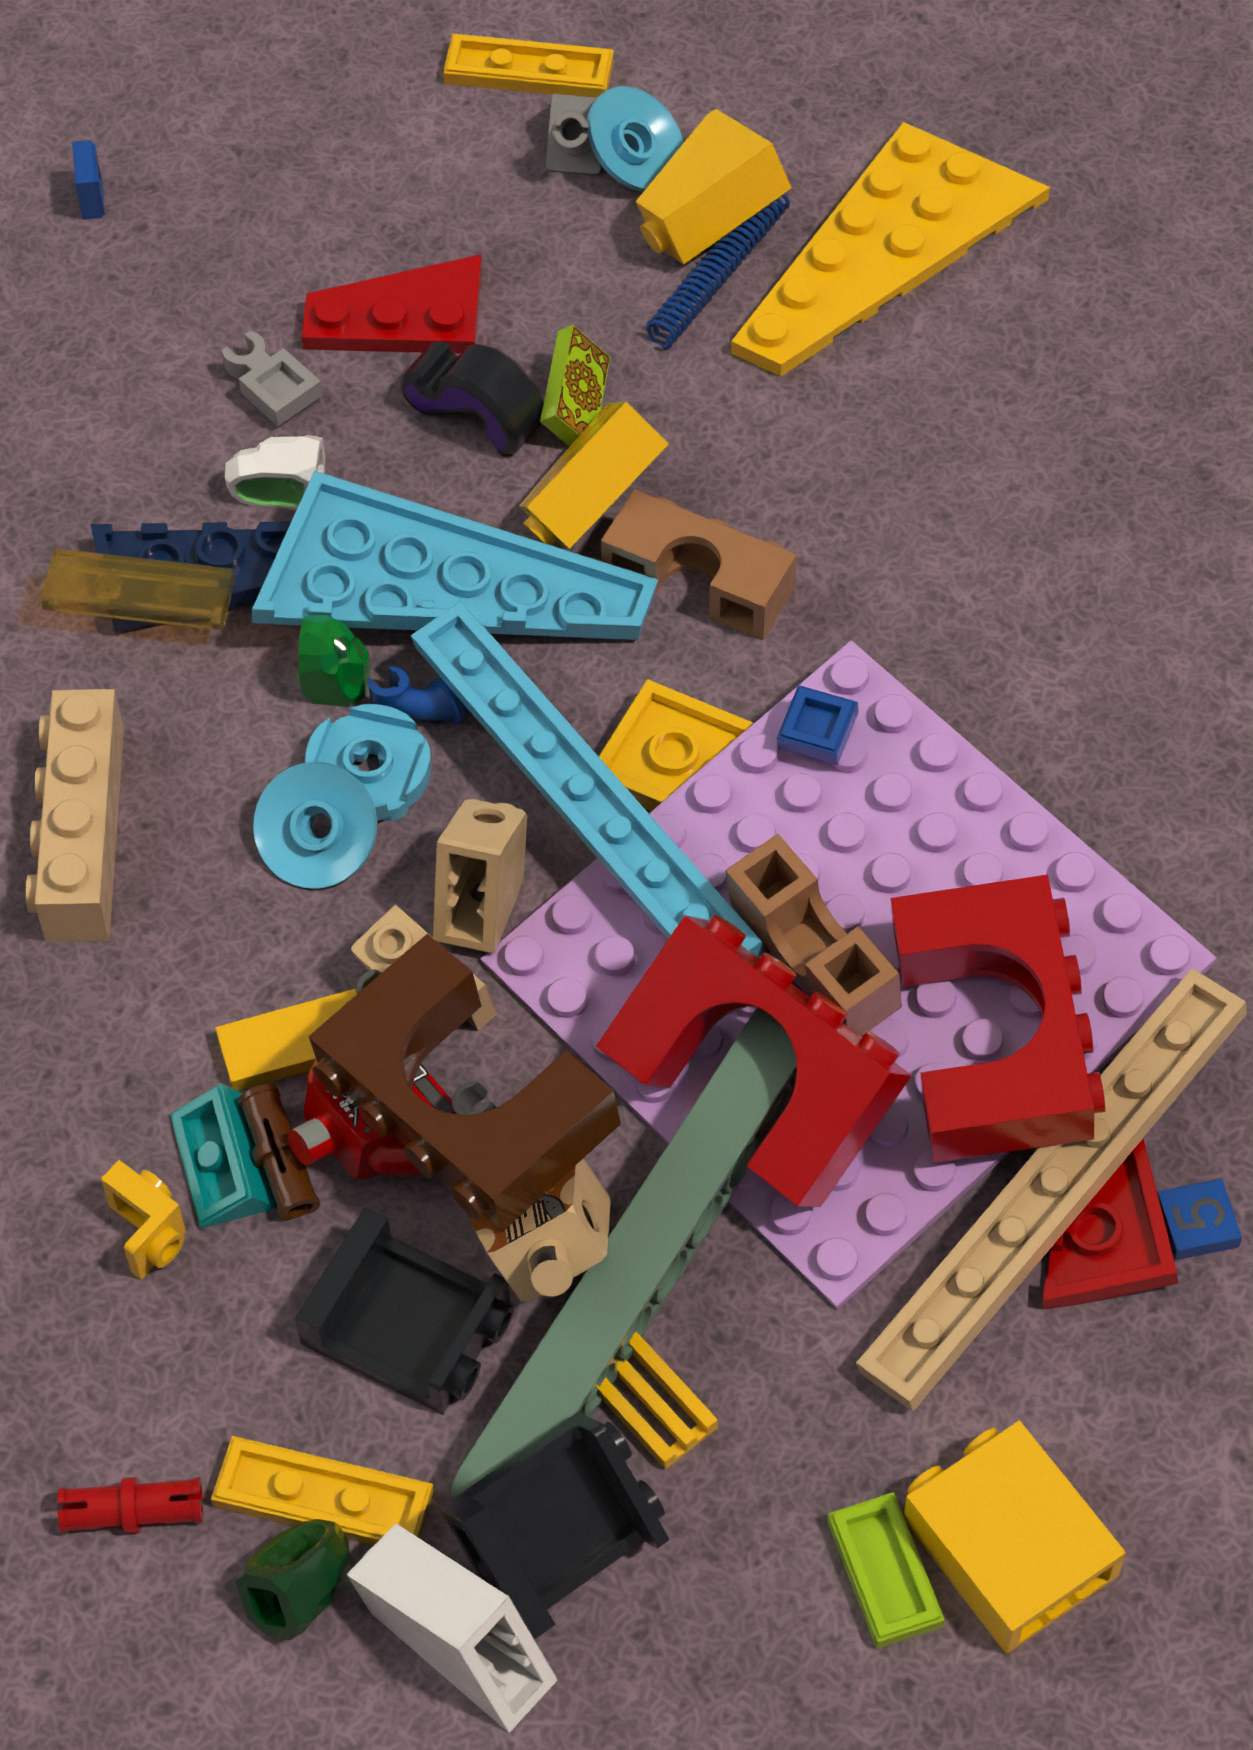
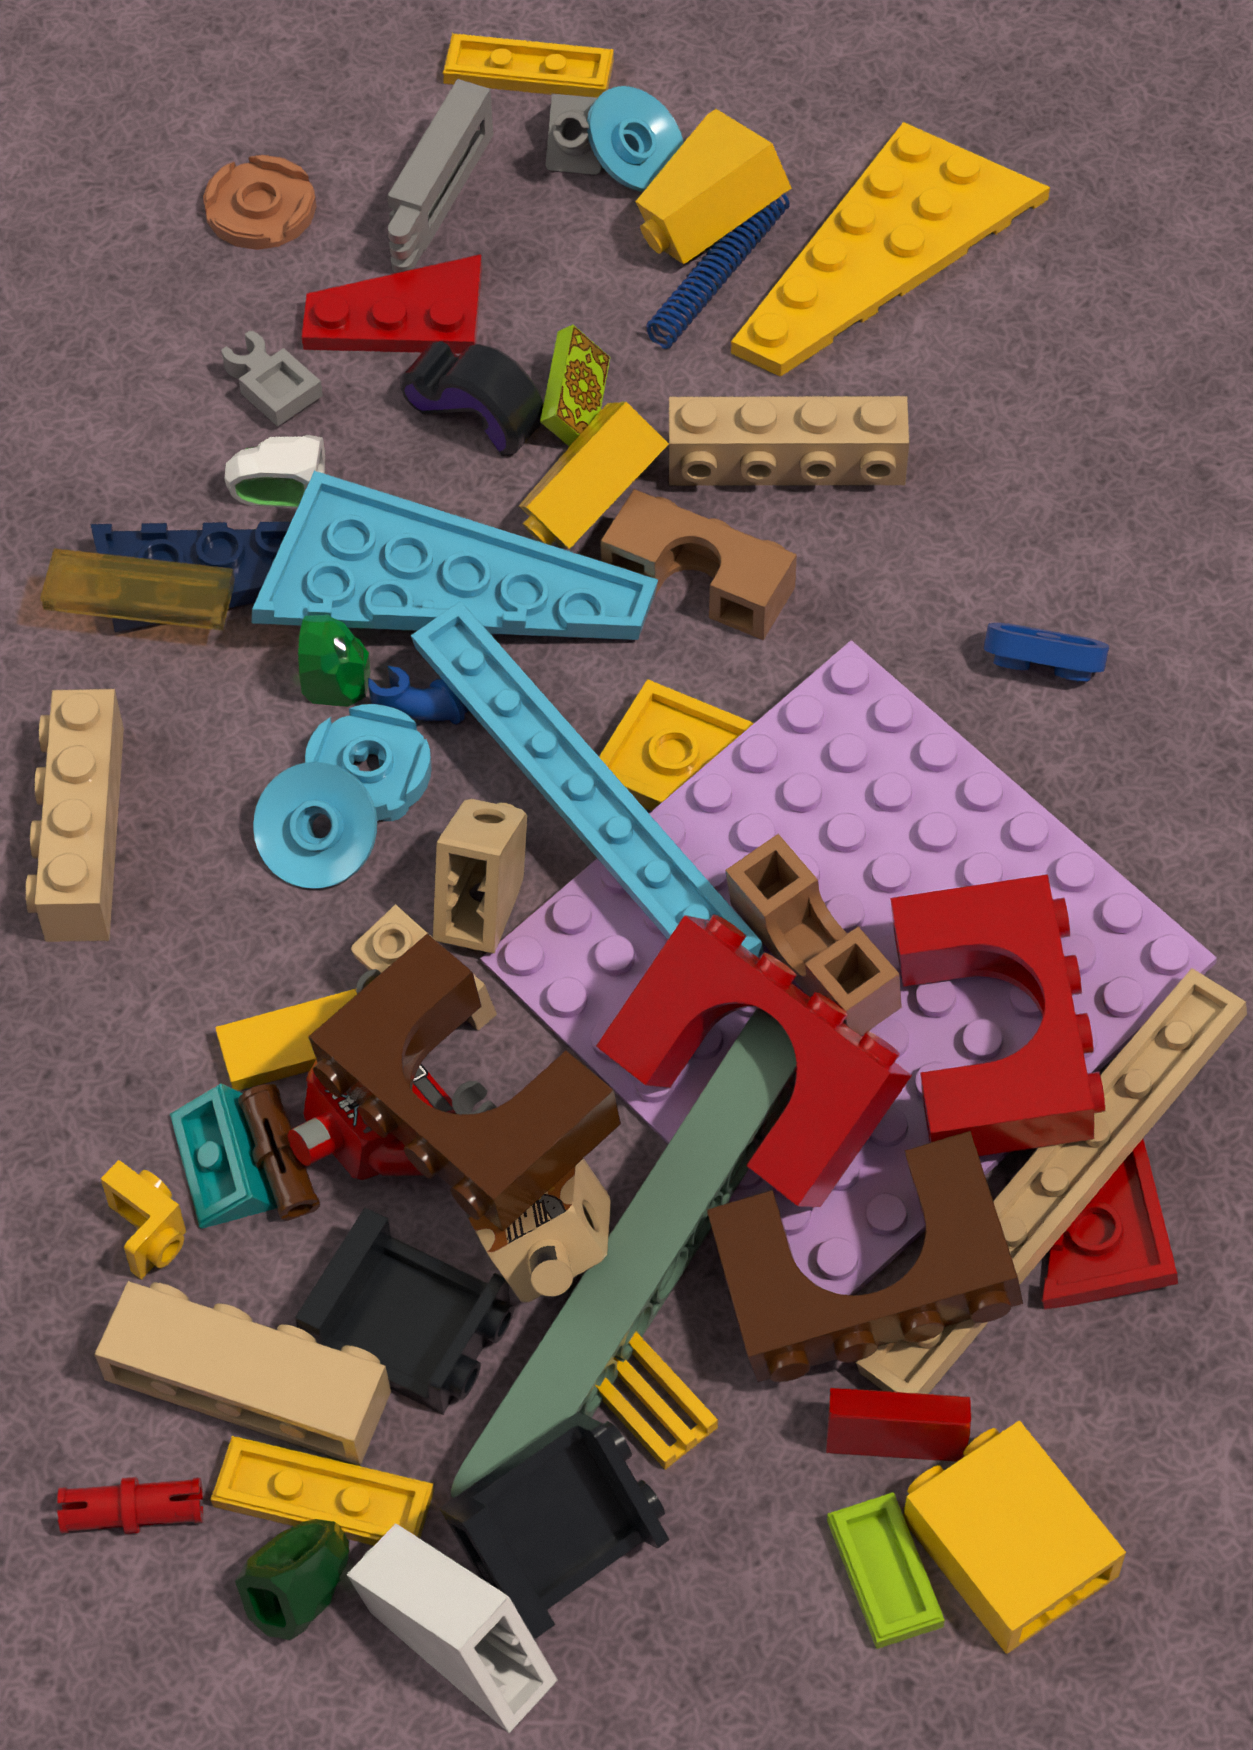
(88, 179): blue tile -> none
(244, 1371): none -> tan brick
(261, 217): none -> nougat tile
(437, 171): none -> light grey hinge
(788, 440): none -> tan brick
(817, 725): blue tile -> none
(898, 1424): none -> red slope
(957, 1277): none -> reddish brown arch
(1070, 654): none -> blue plate
(1199, 1219): blue tile -> none

